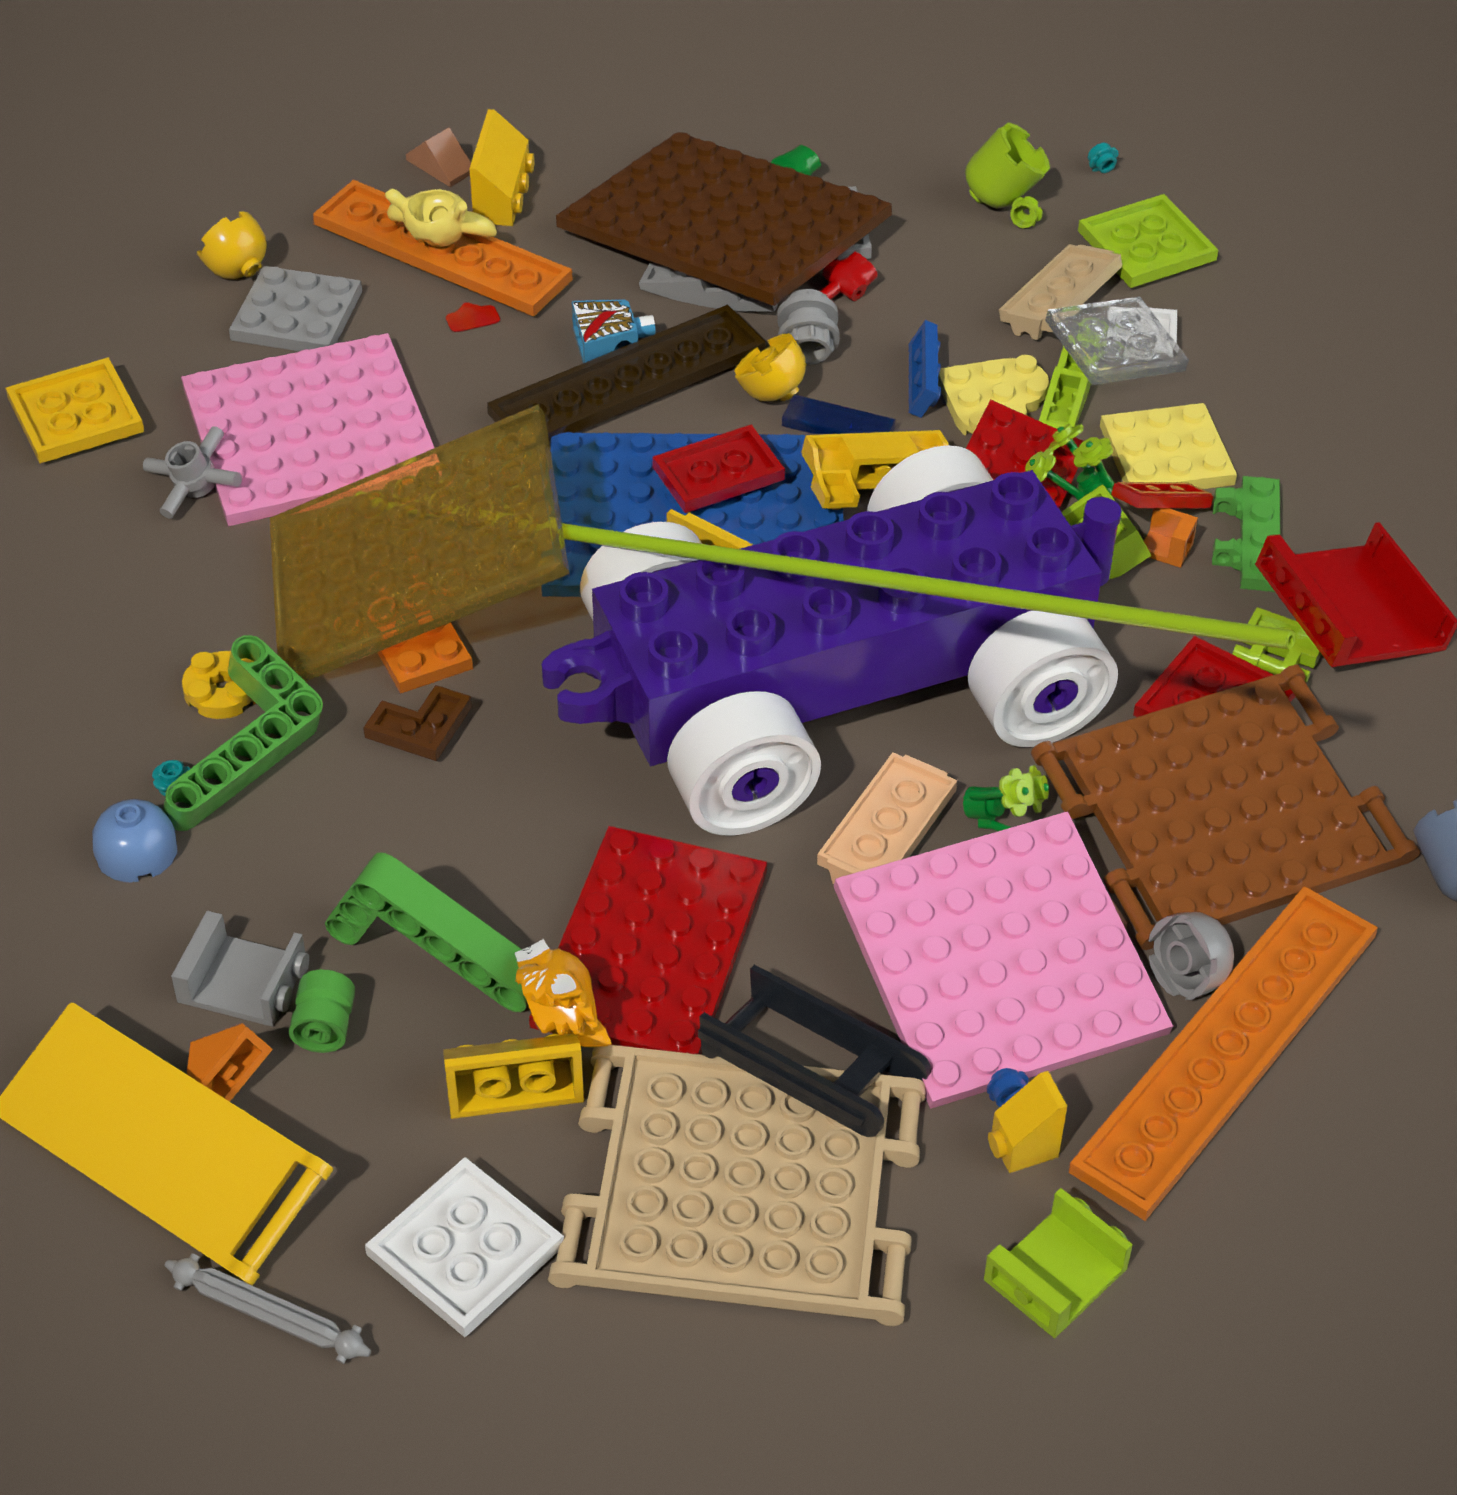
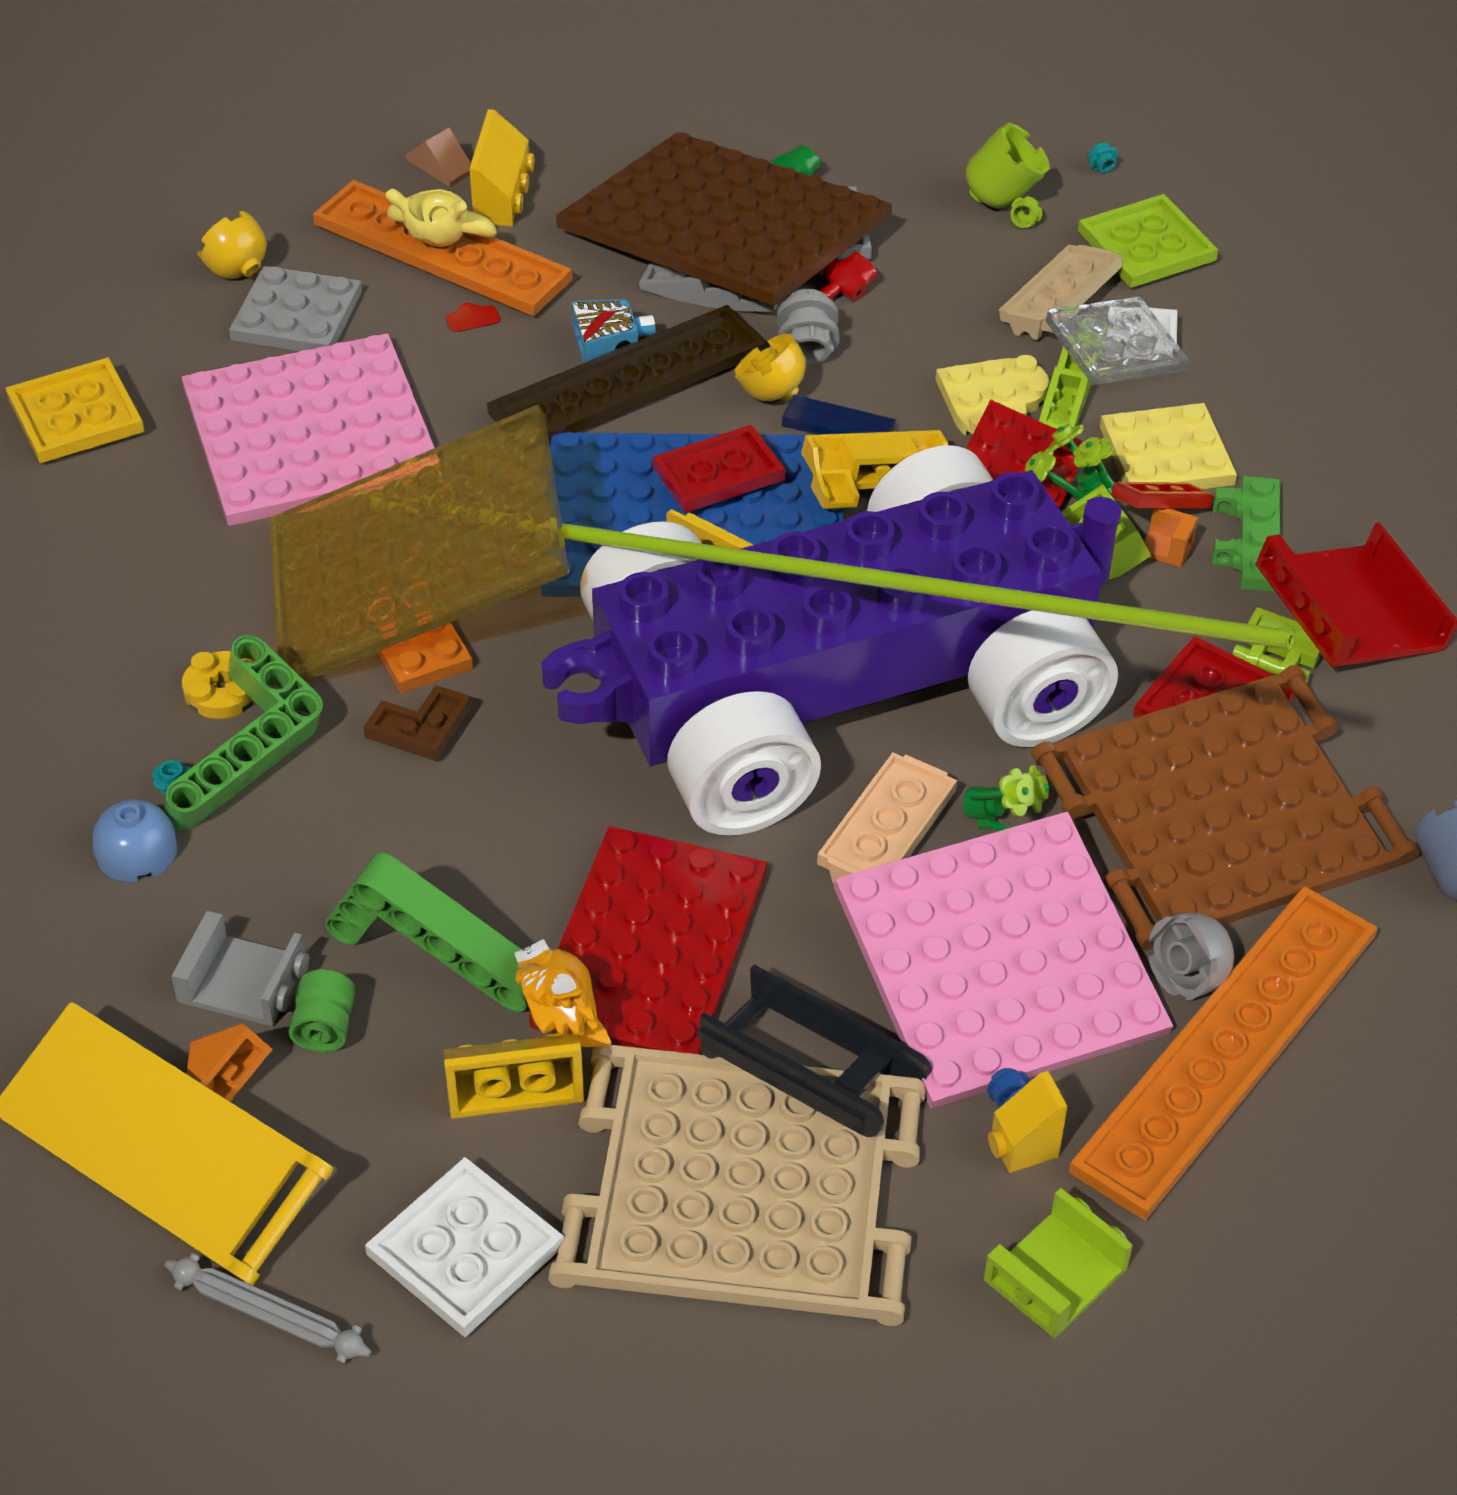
(191, 471): light grey bar -> none
(924, 369): blue plate -> none

